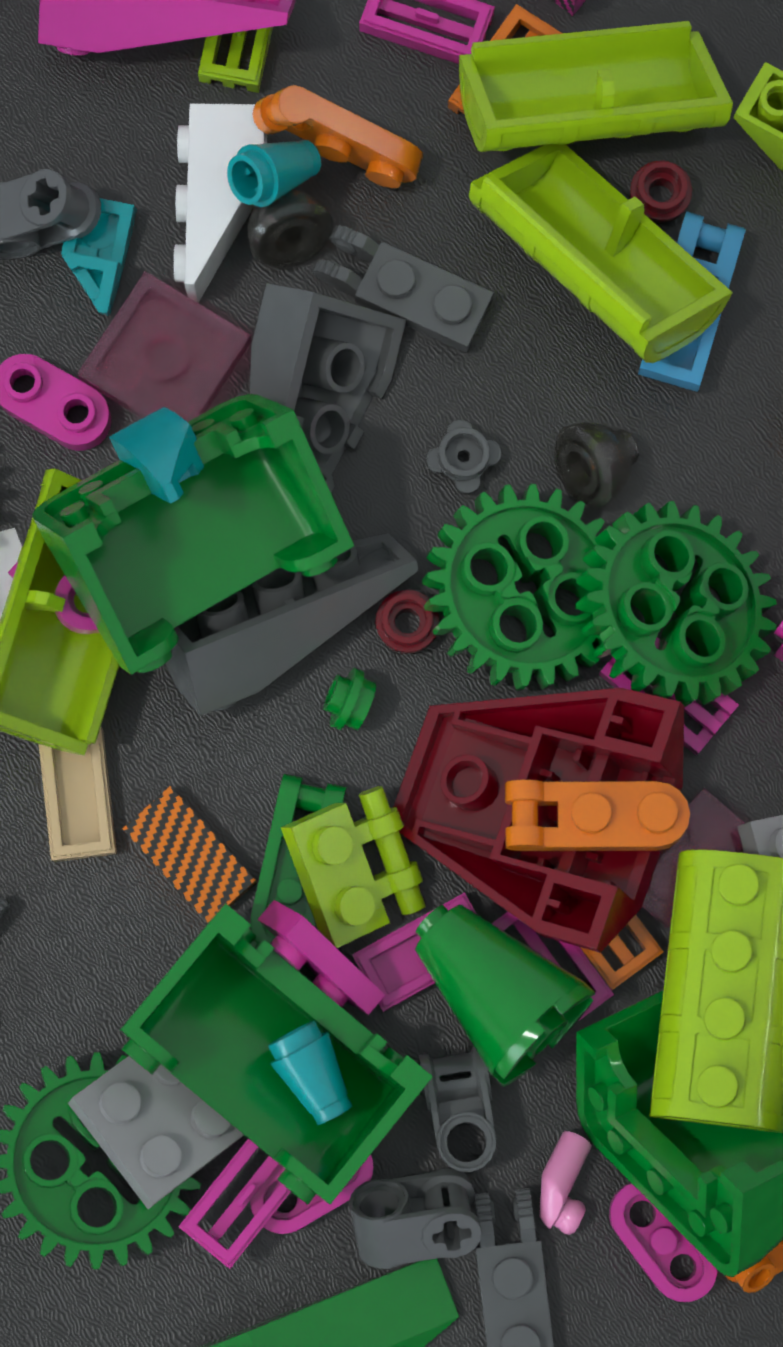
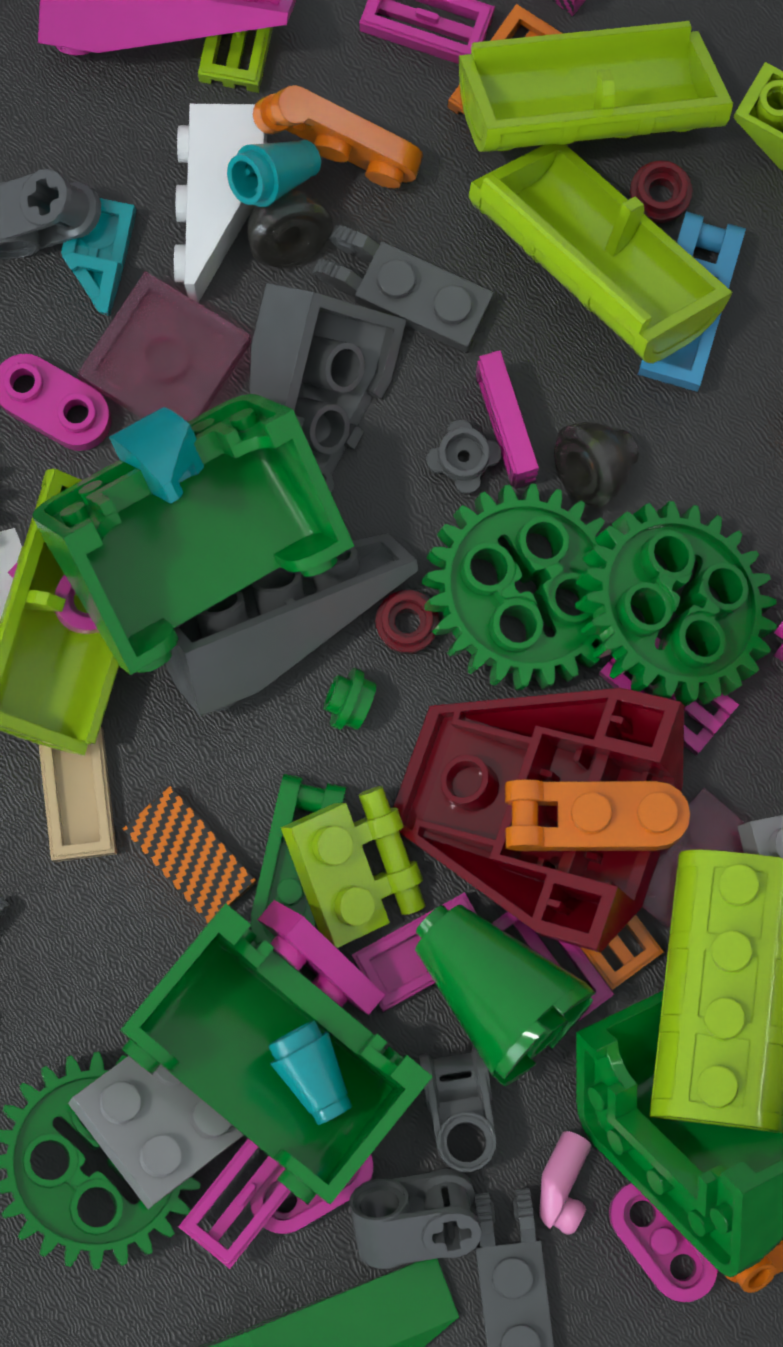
(506, 419): none -> dark pink tile

